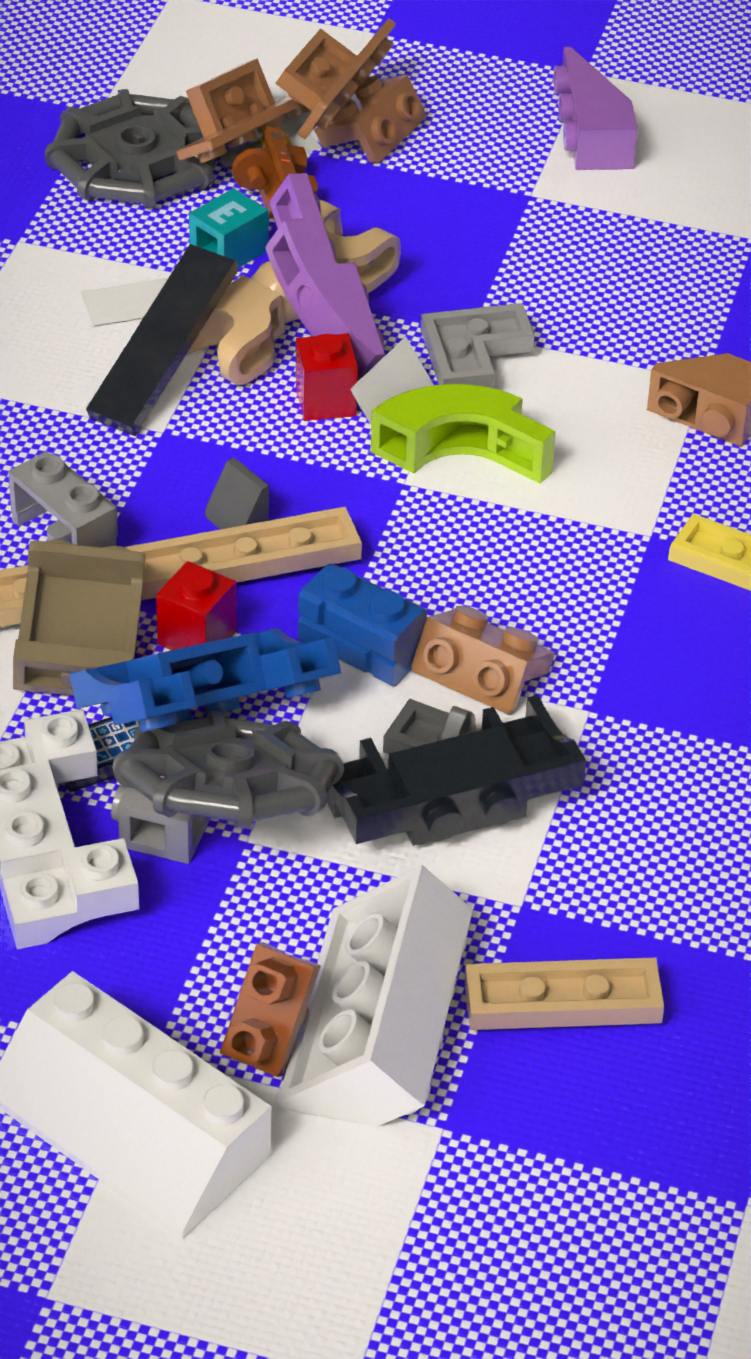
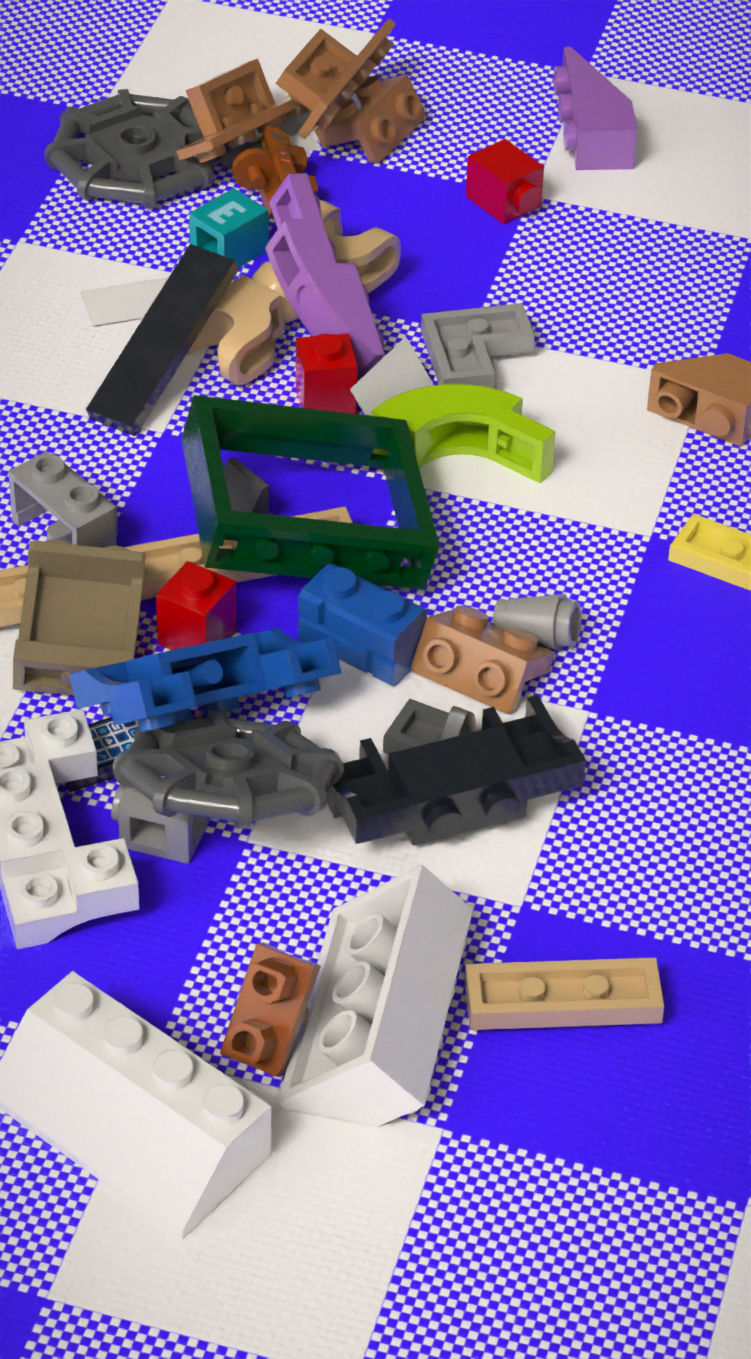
(303, 544): none -> dark green window
(504, 181): none -> red brick
(548, 617): none -> light grey cone

